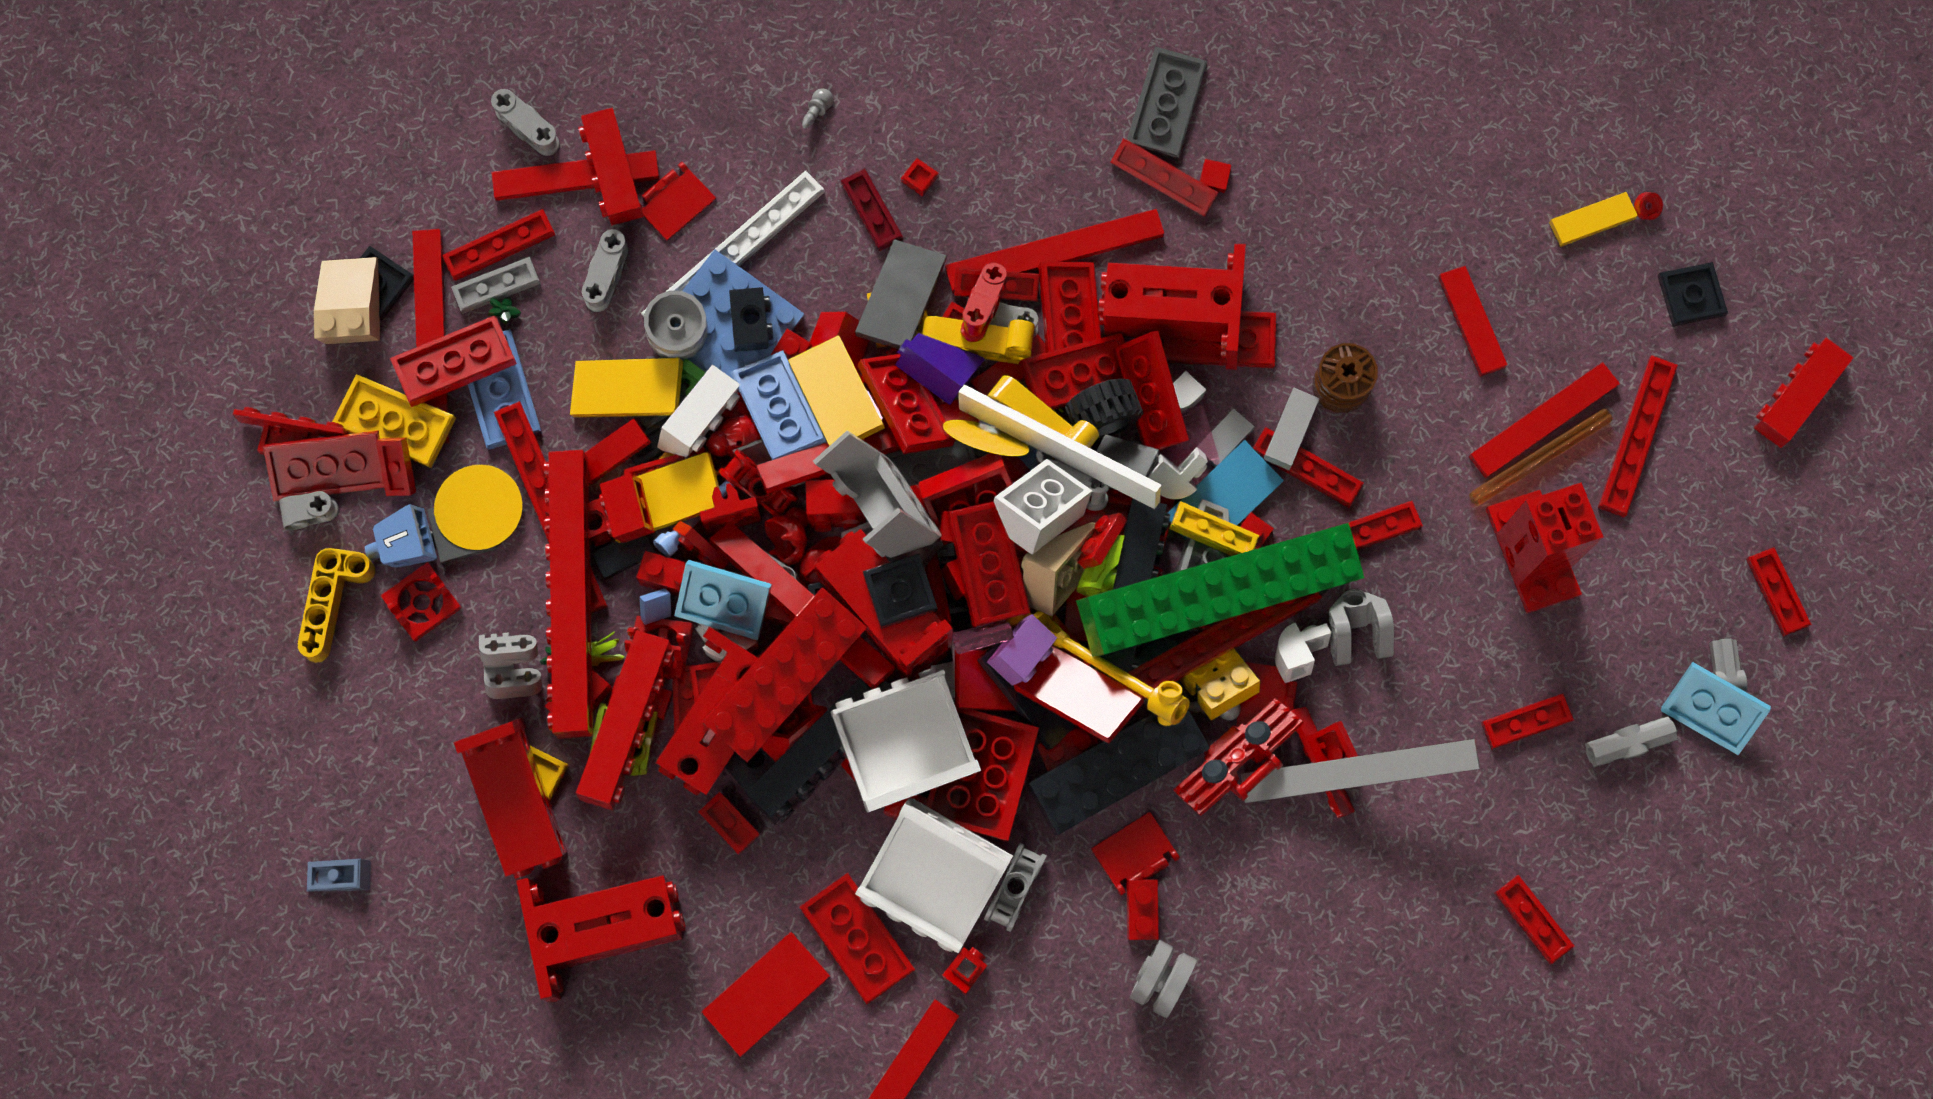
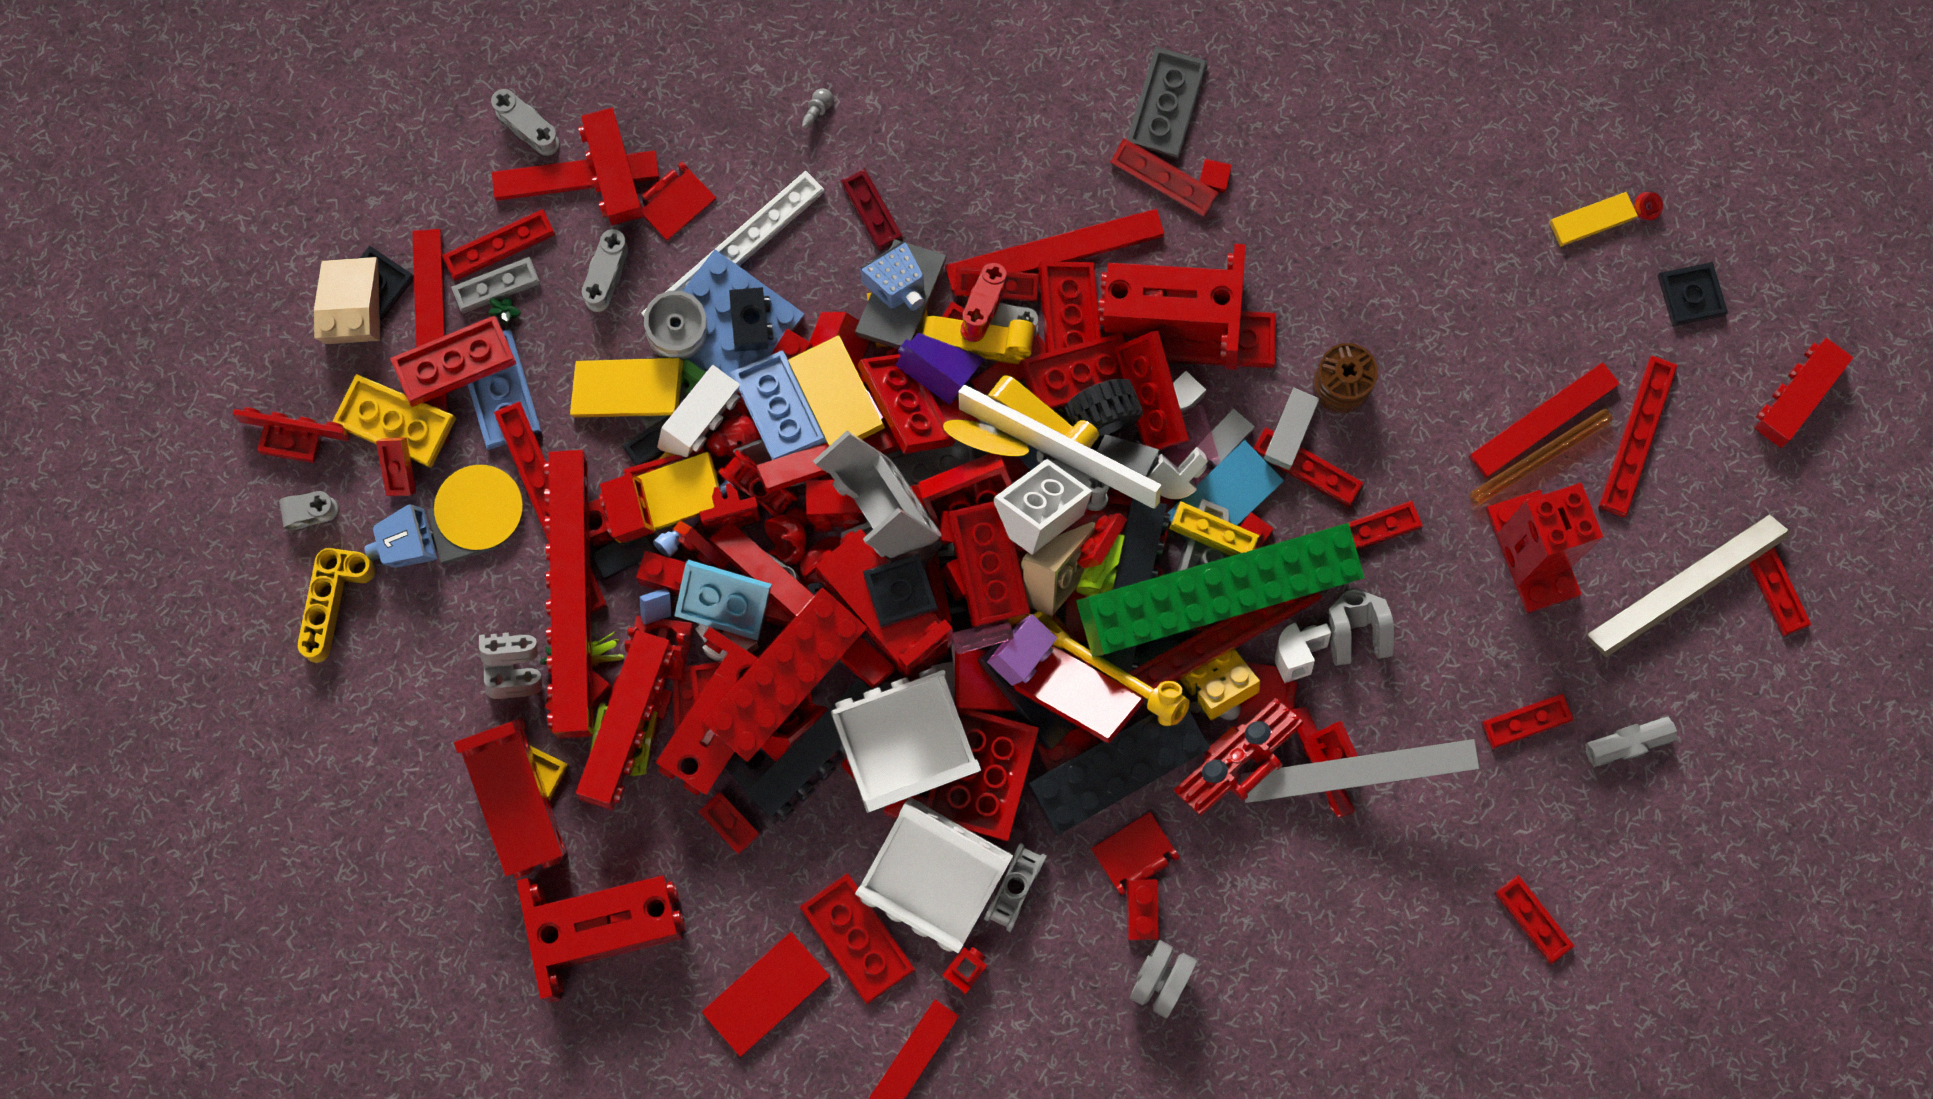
(324, 465): red tile -> none
(339, 875): sand blue slope -> none
(393, 595): red piece -> none
(615, 450): red tile -> none
(895, 277): none -> medium blue torso
(919, 177): red tile -> none
(1472, 321): red tile -> none
(1687, 585): none -> tile
(1715, 708): medium azure plate -> none
(1726, 662): light grey piece -> none

